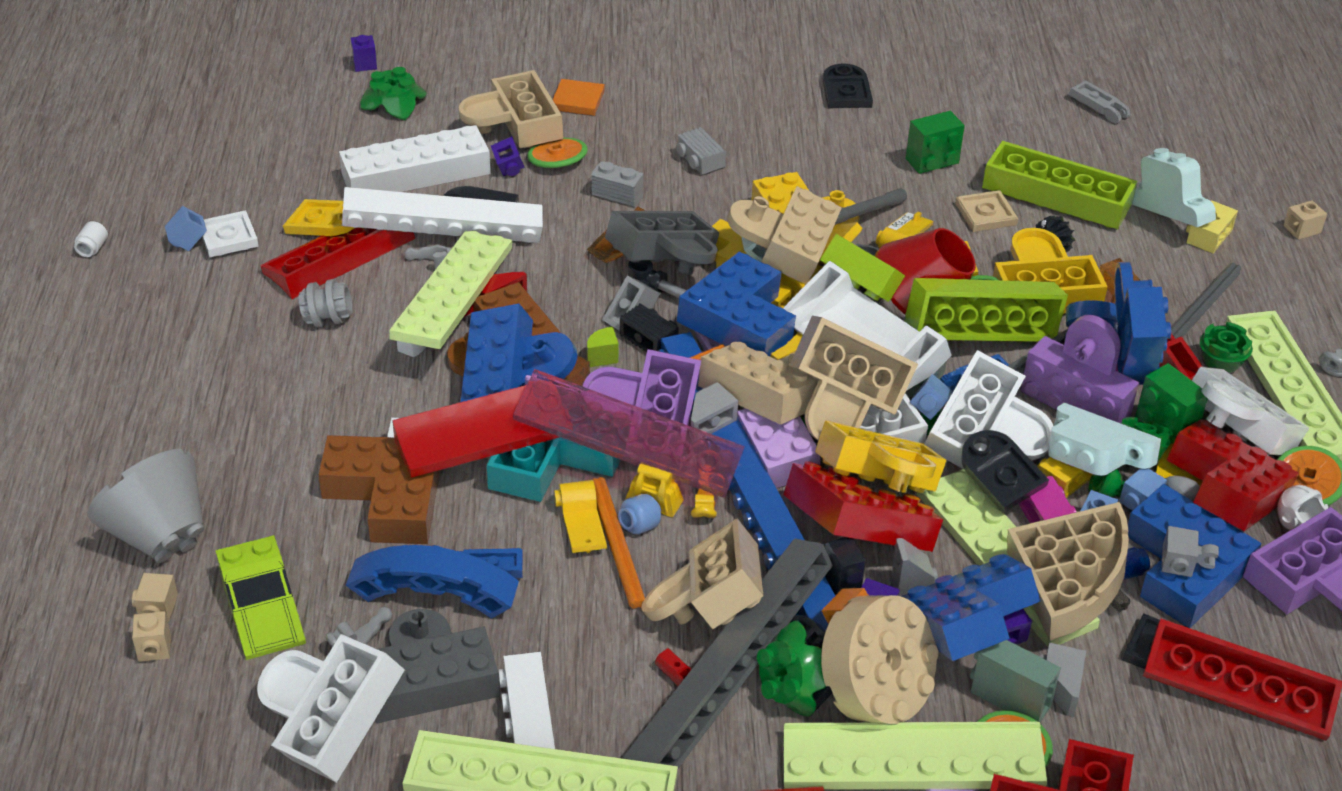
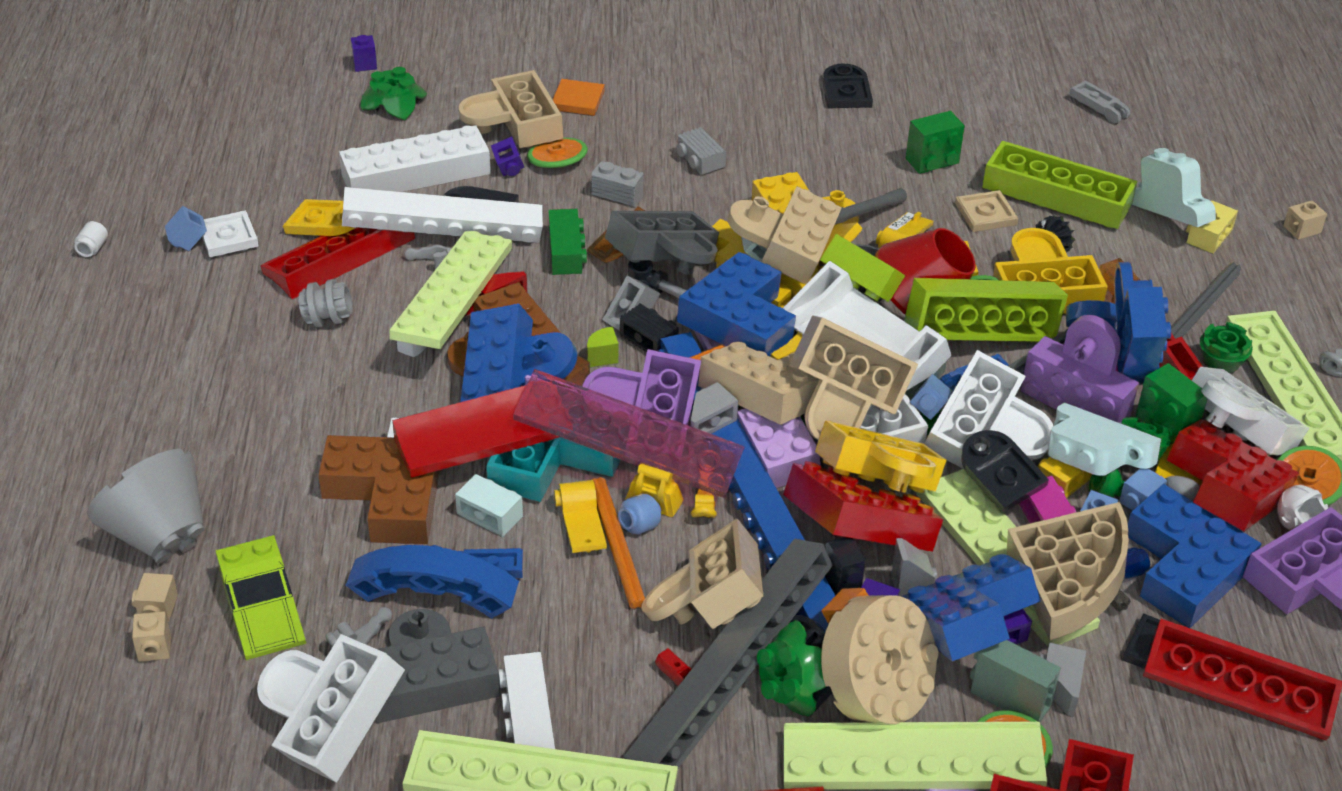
(489, 505): none -> light aqua brick
(566, 241): none -> green brick
(1182, 552): light grey brick -> none

